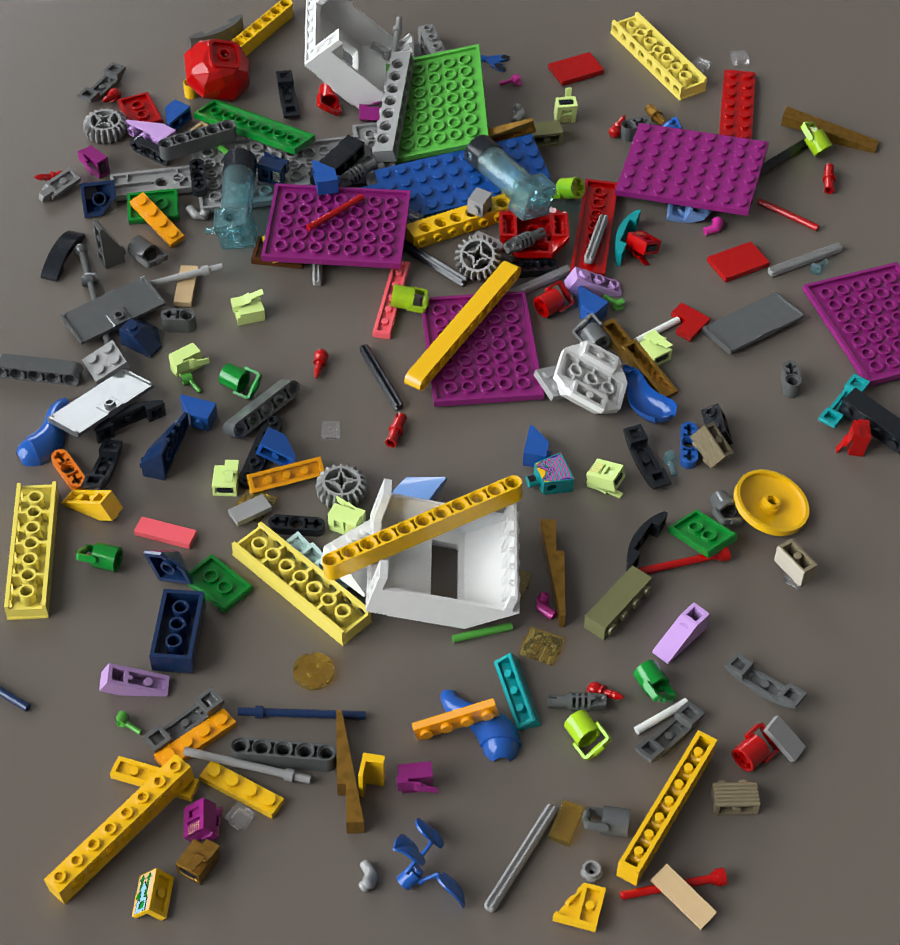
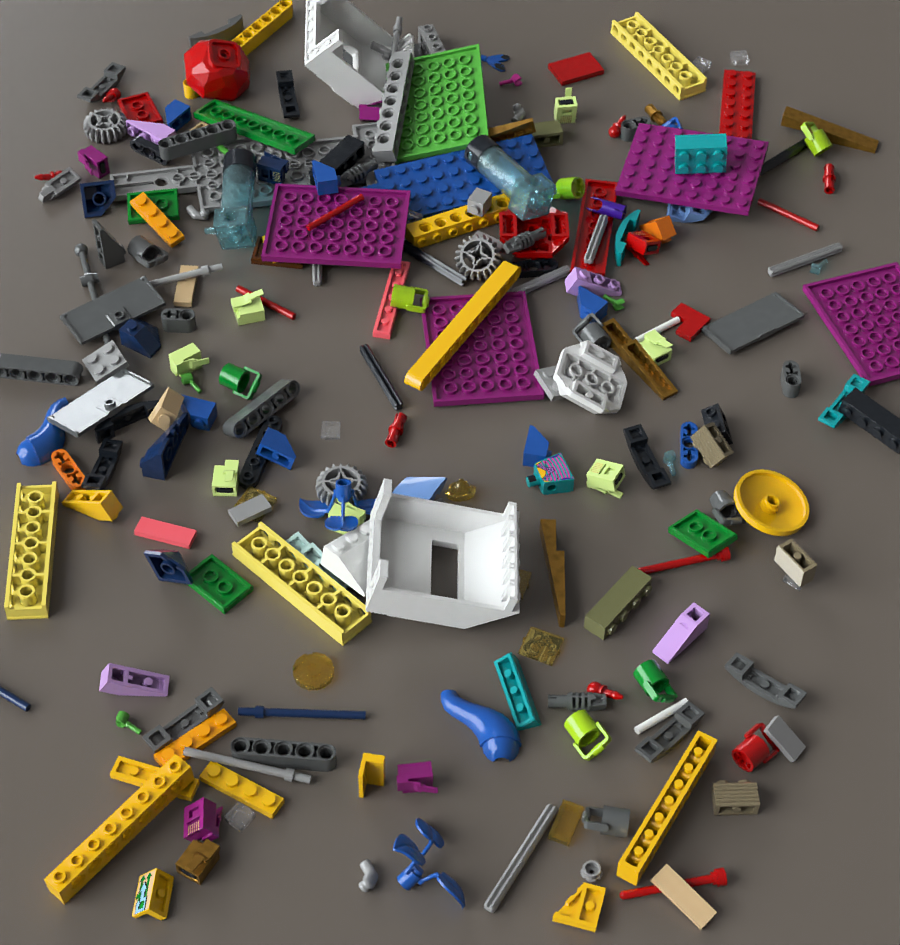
(59, 254): black slope -> none
(103, 556): green piece -> none
(166, 409): none -> tan slope
(178, 631): dark blue brick -> none
(198, 182): black beam -> none
(269, 304): none -> red bar
(285, 475): light orange plate -> none
(291, 519): black beam -> none
(320, 359): red bar -> none
(328, 100): red piece -> none
(343, 493): none -> blue plant
(346, 779): pearl gold slope -> none
(422, 527): yellow beam -> none
(455, 719): light orange plate -> none
(460, 491): none -> clear yellow piece
(482, 632): bright green bar -> none
(542, 605): dark pink arm -> none
(552, 300): red piece -> none
(610, 209): none -> dark purple piece
(646, 401): blue animal -> none
(651, 527): black slope -> none
(660, 228): none -> orange slope
(700, 153): none -> teal brick
(715, 227): dark pink arm -> none
(738, 261): red tile -> none
(857, 438): red piece -> none

